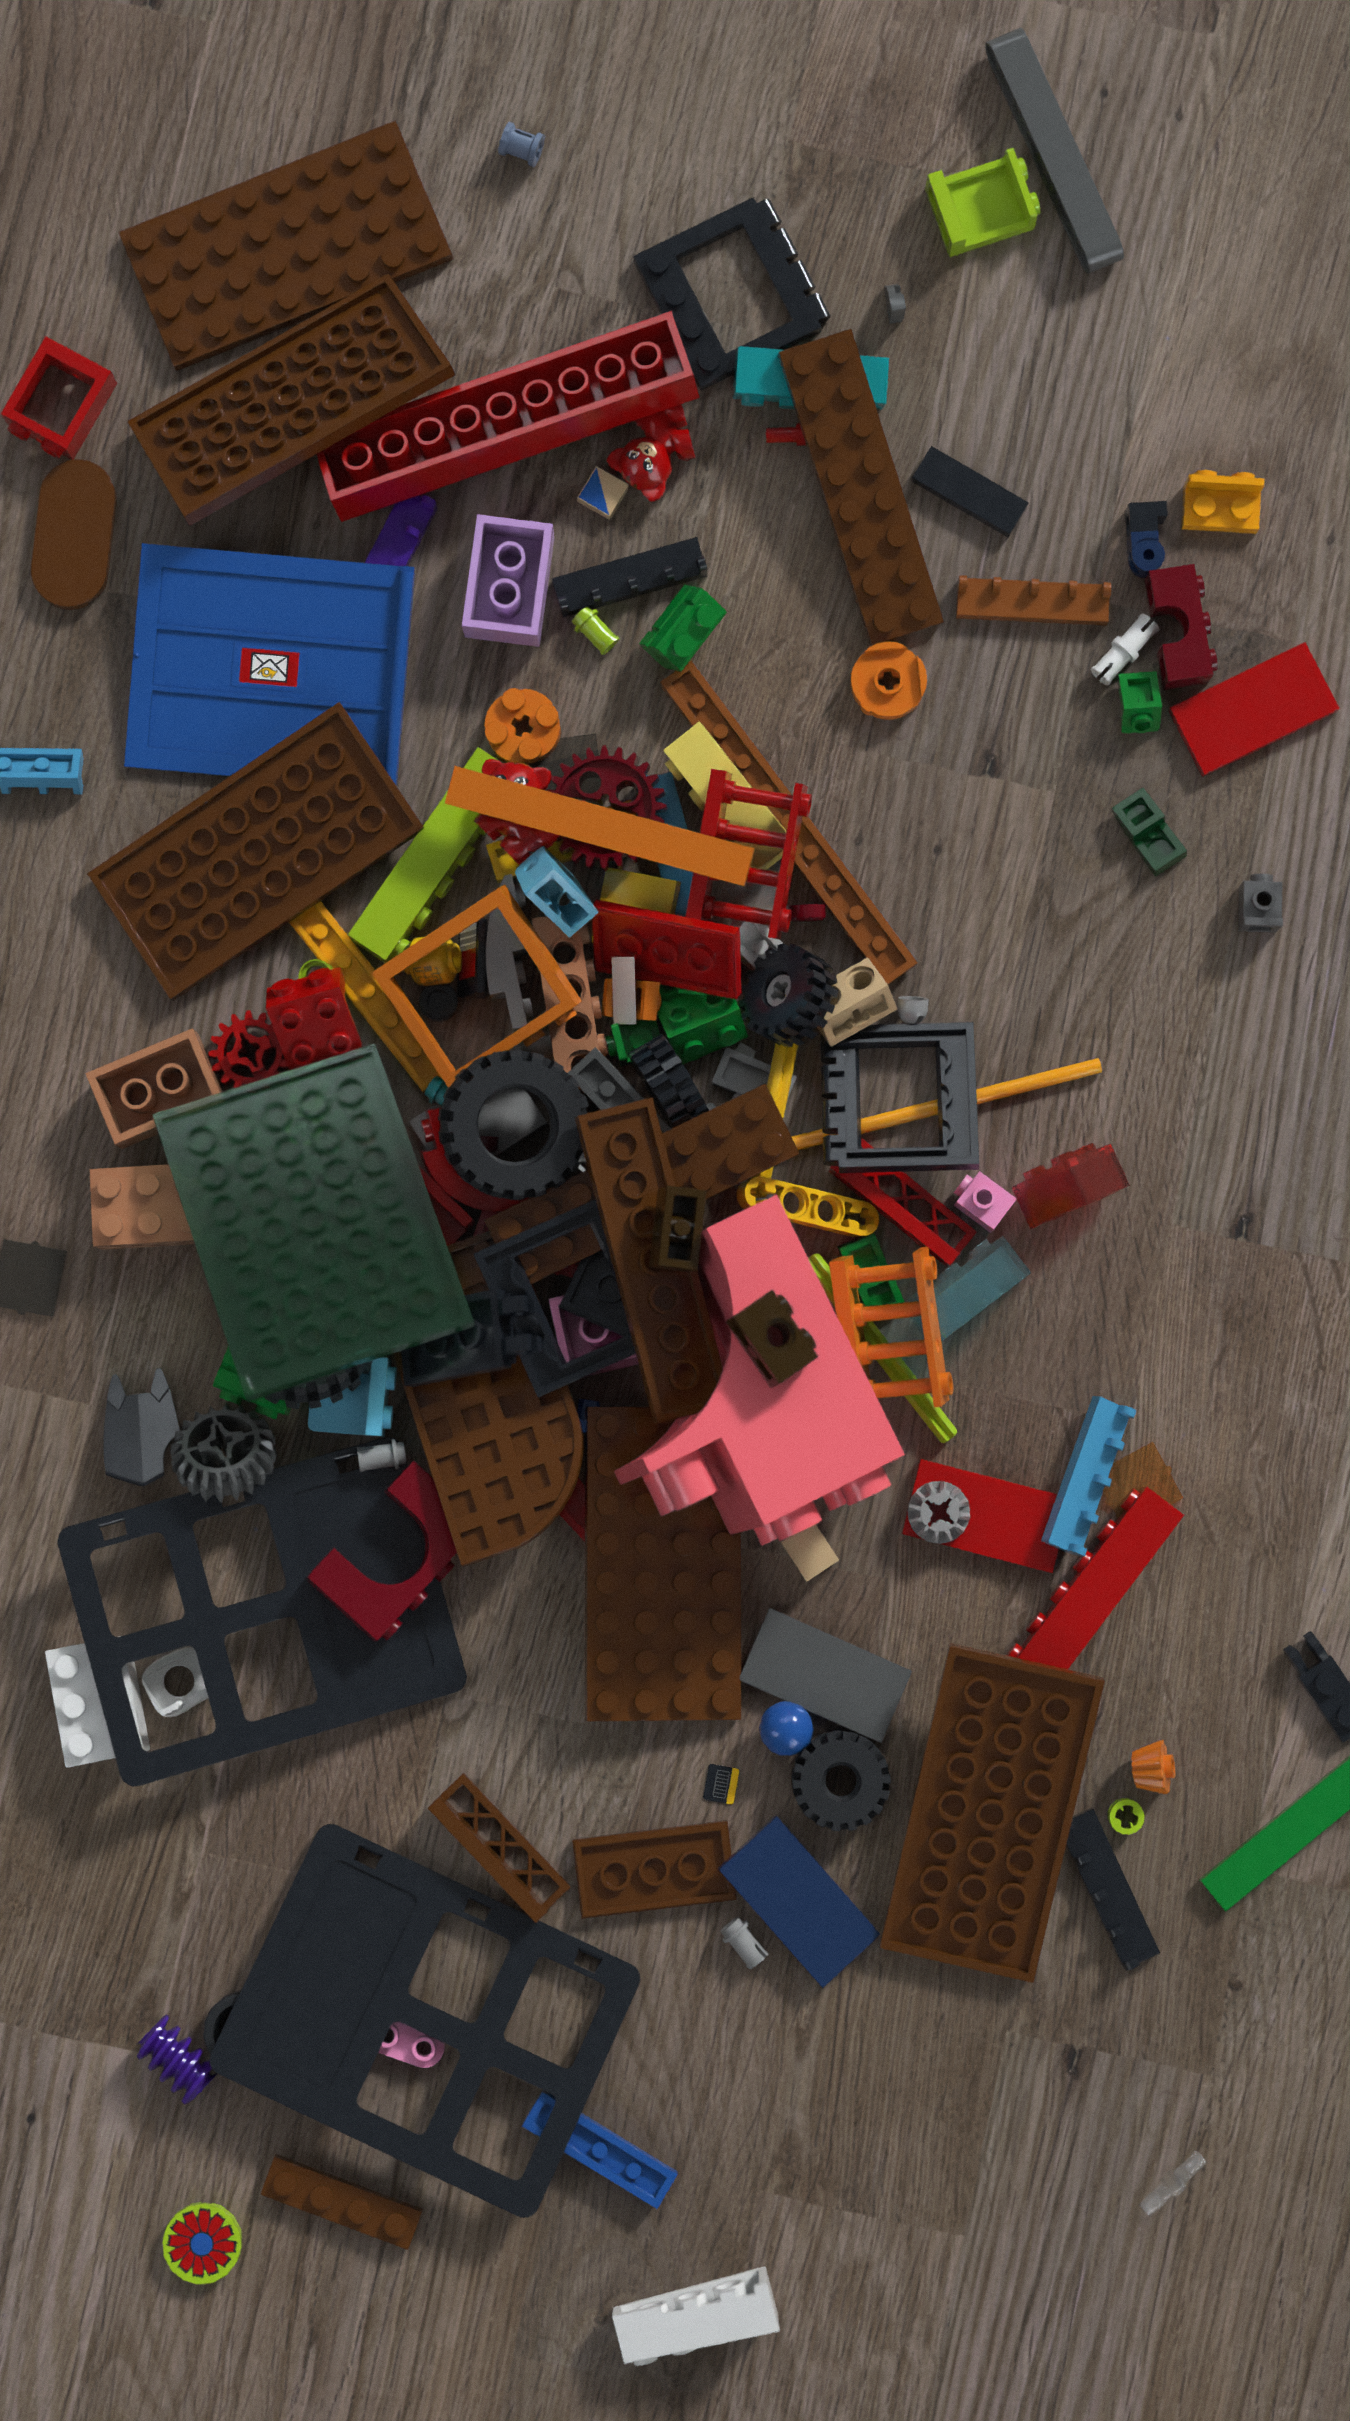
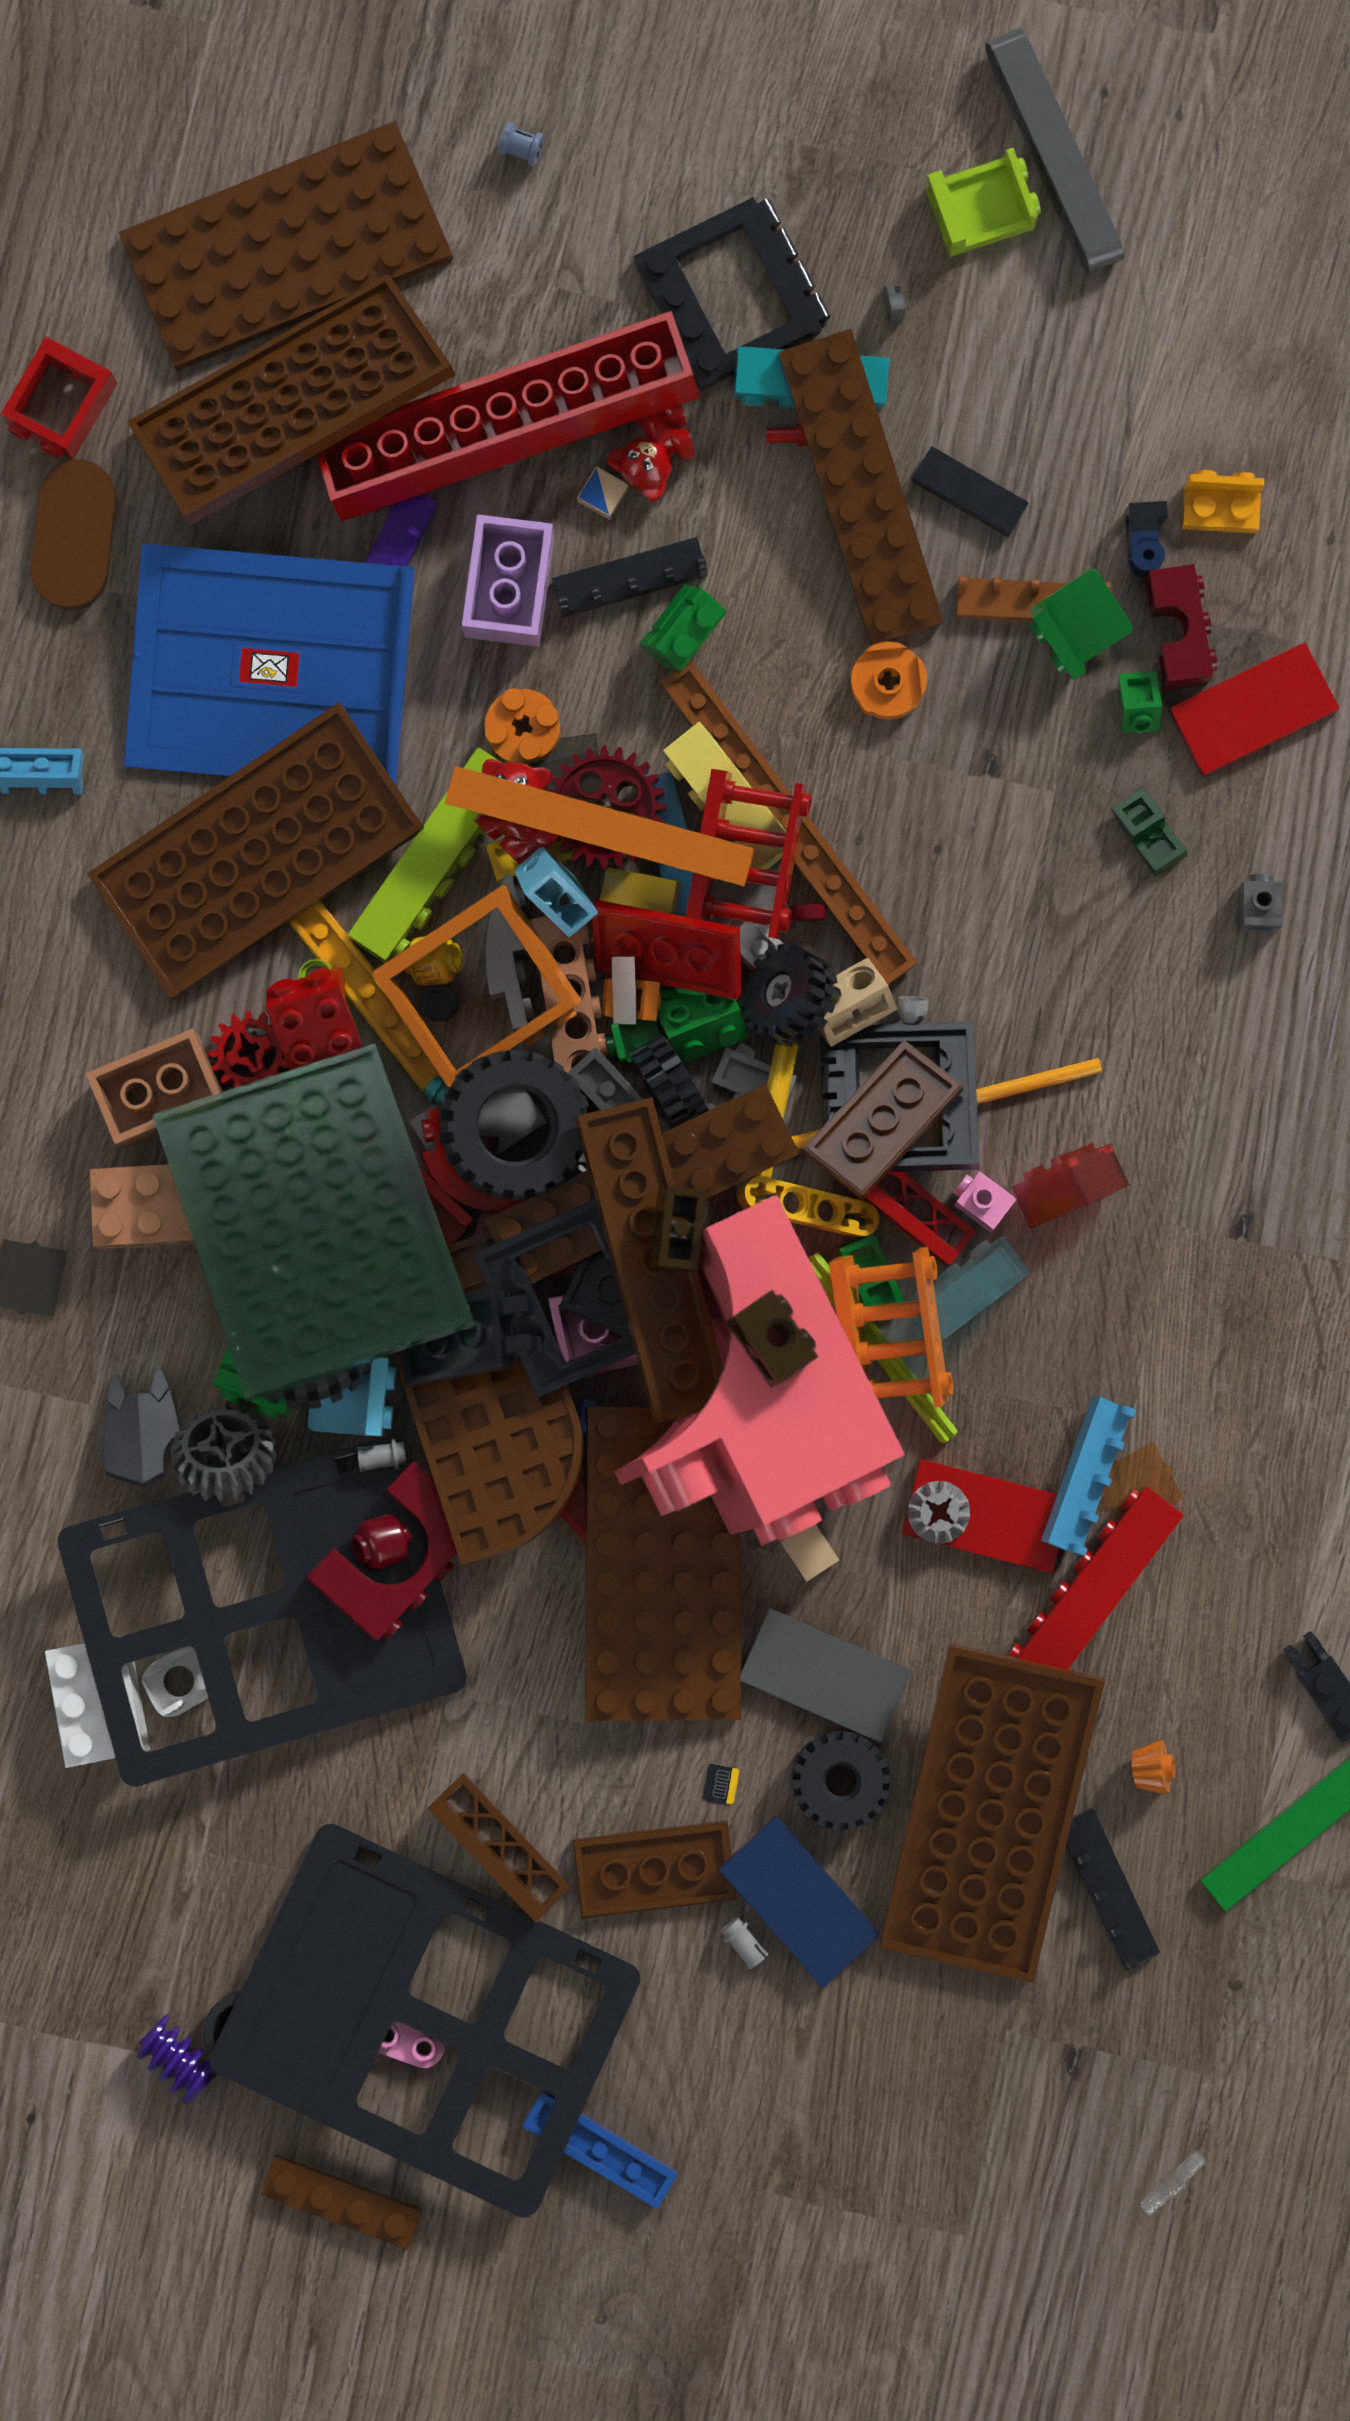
(202, 2243): tile -> none
(381, 1542): none -> dark red head
(473, 975): slope -> none
(595, 630): lime pin -> none
(696, 2317): white wedge -> none
(786, 1728): blue piece -> none
(883, 1119): none -> reddish brown tile
(1079, 622): none -> green bracket
(1116, 1823): lime bush -> none
(1125, 649): white pin -> none

